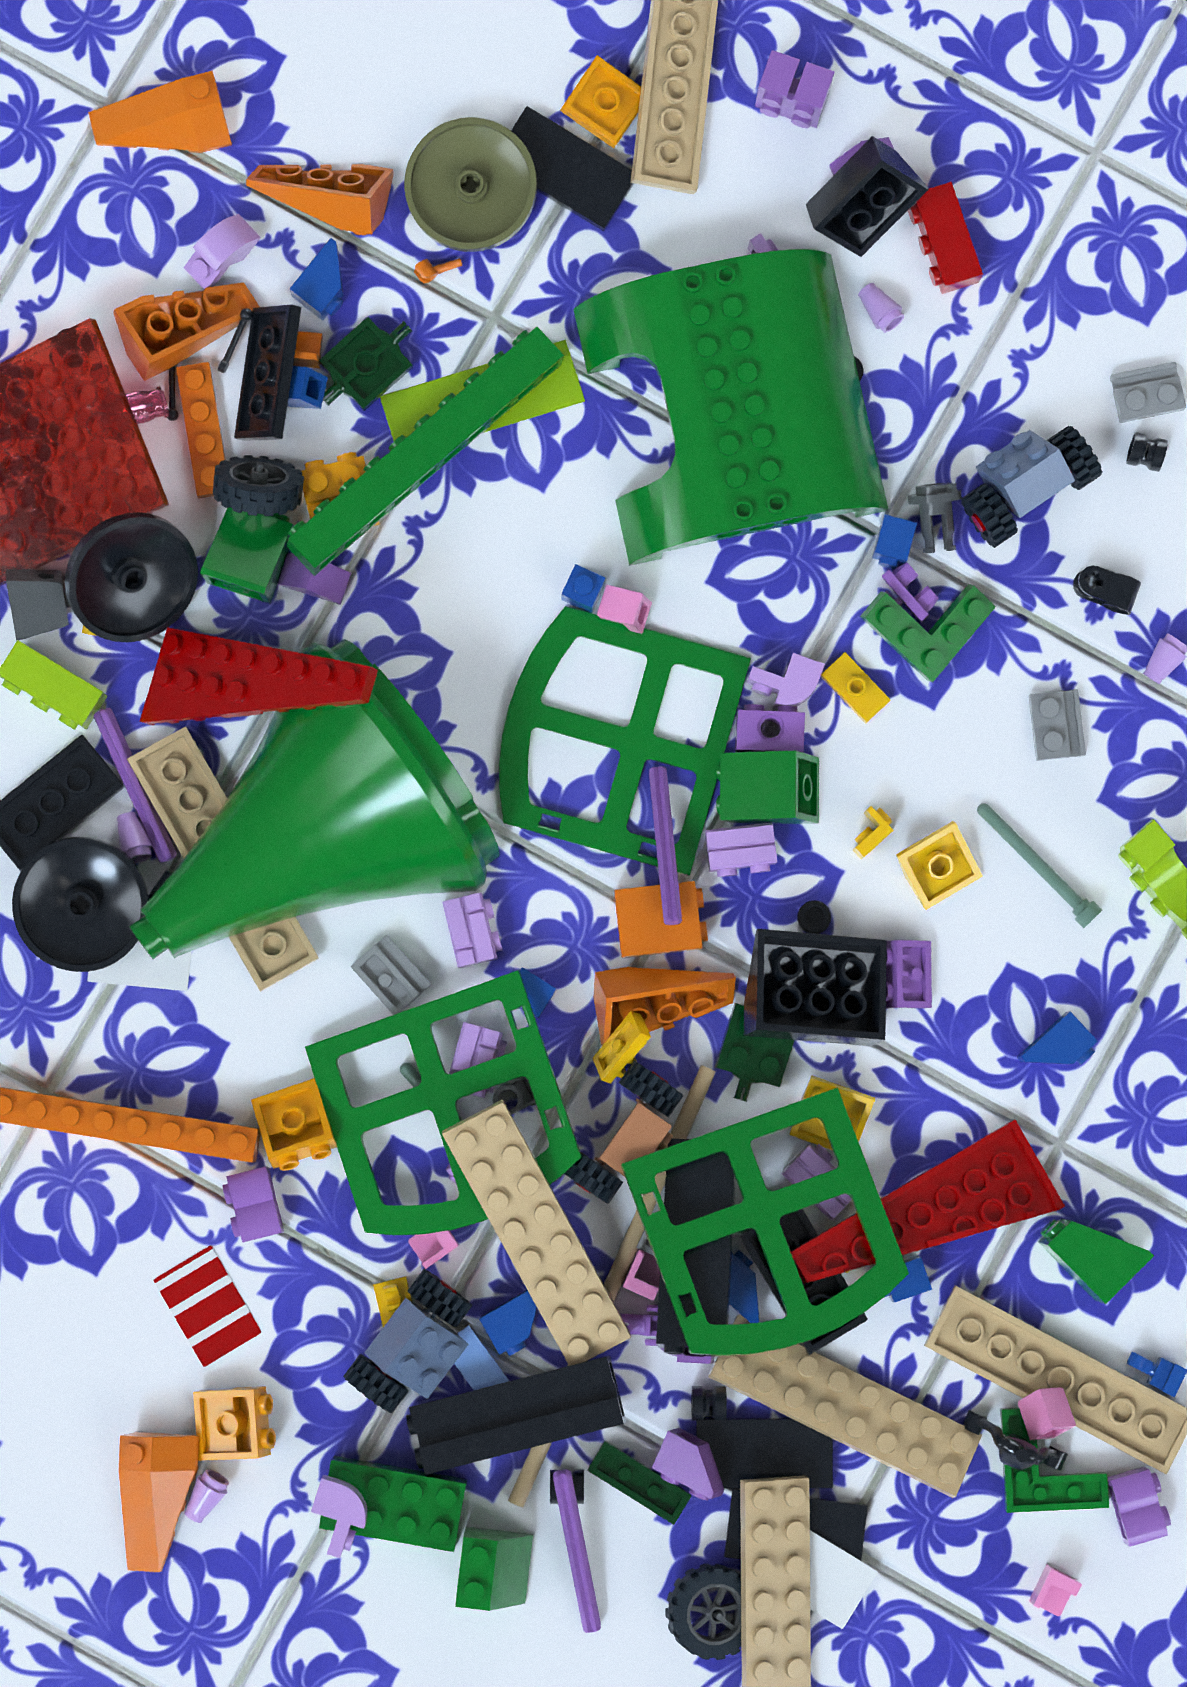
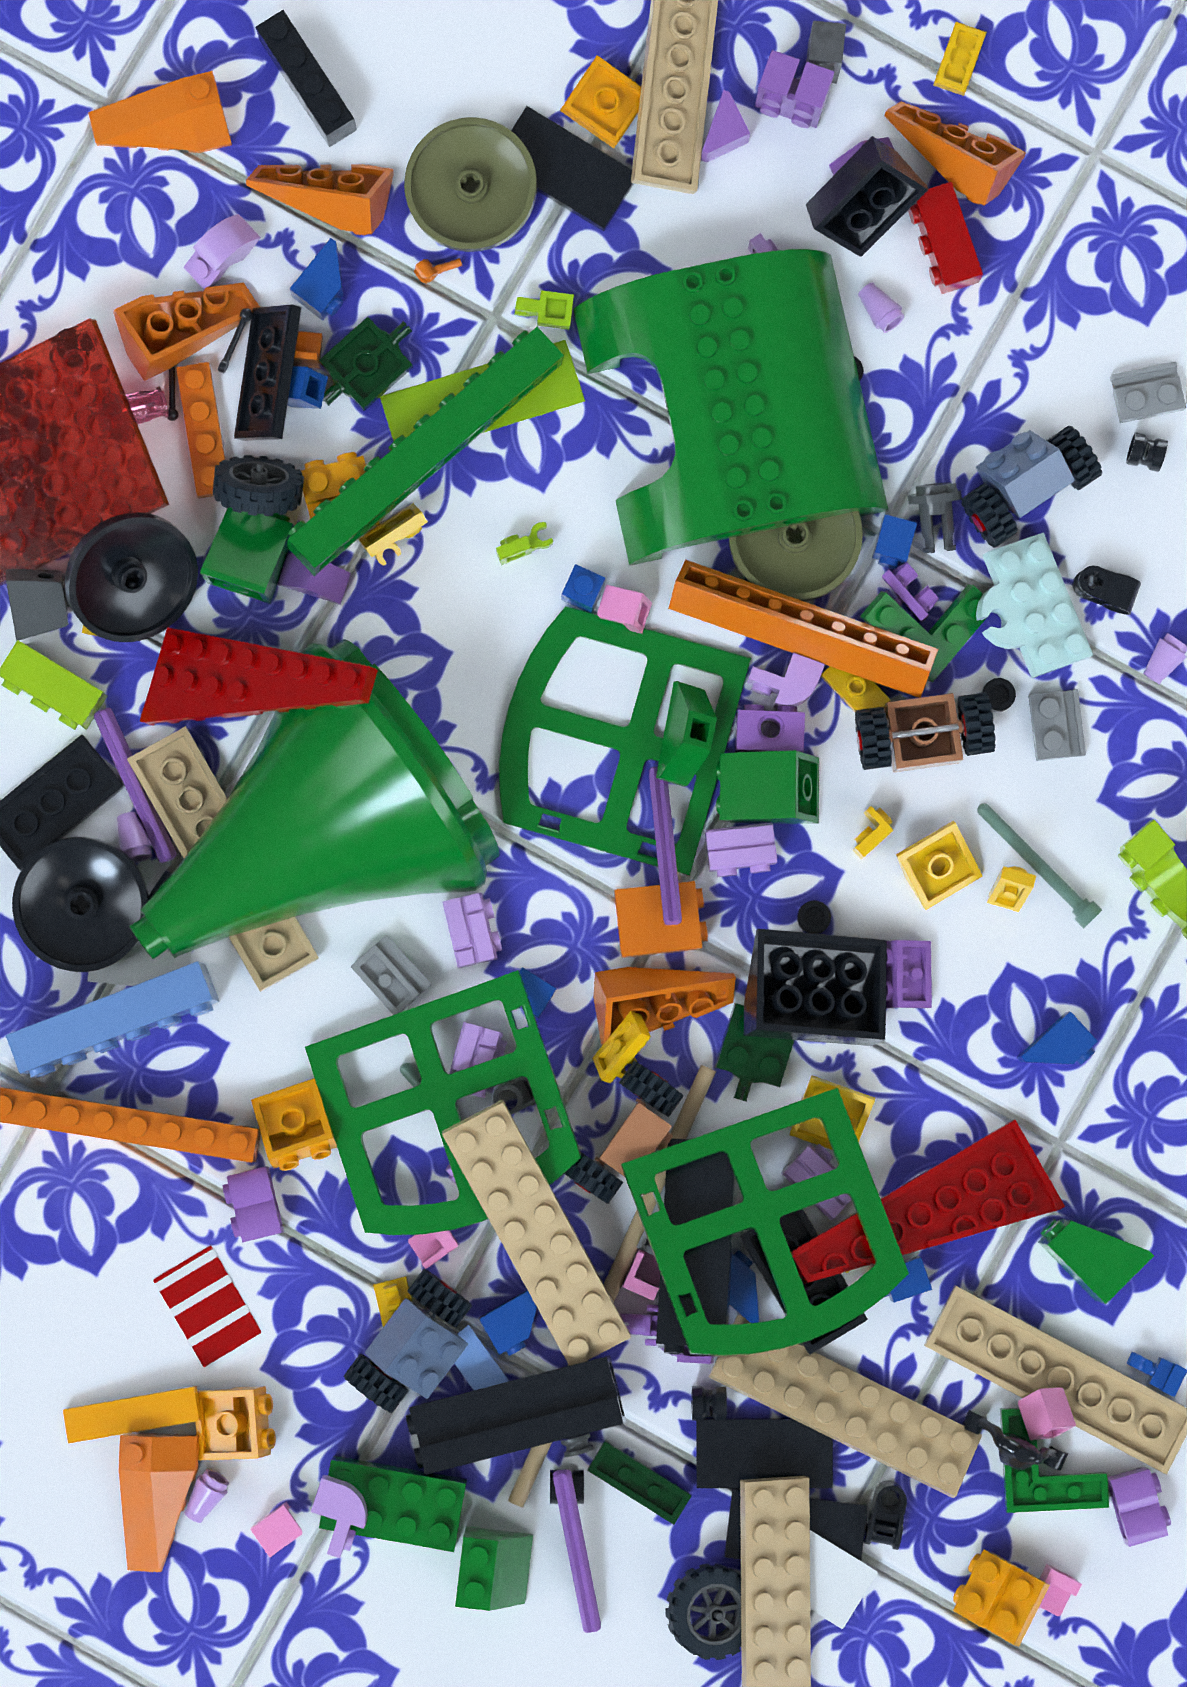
(113, 1018): none -> medium blue brick
(132, 1414): none -> light orange tile
(276, 1530): none -> bright pink panel
(306, 78): none -> black brick
(401, 525): none -> yellow plate
(515, 547): none -> lime plate
(552, 309): none -> lime plate
(577, 1445): none -> dark grey bush
(686, 734): none -> green slope
(689, 1462): medium lavender slope -> none
(726, 131): none -> medium lavender slope
(801, 558): none -> olive dish
(802, 628): none -> orange brick
(827, 46): none -> flat silver brick
(886, 1522): none -> black piece
(924, 732): none -> brick
(959, 58): none -> yellow plate
(972, 163): none -> orange wedge
(999, 1596): none -> light orange plate
(1000, 693): none -> black tile
(1011, 888): none -> yellow plate
(1032, 607): none -> light aqua plate

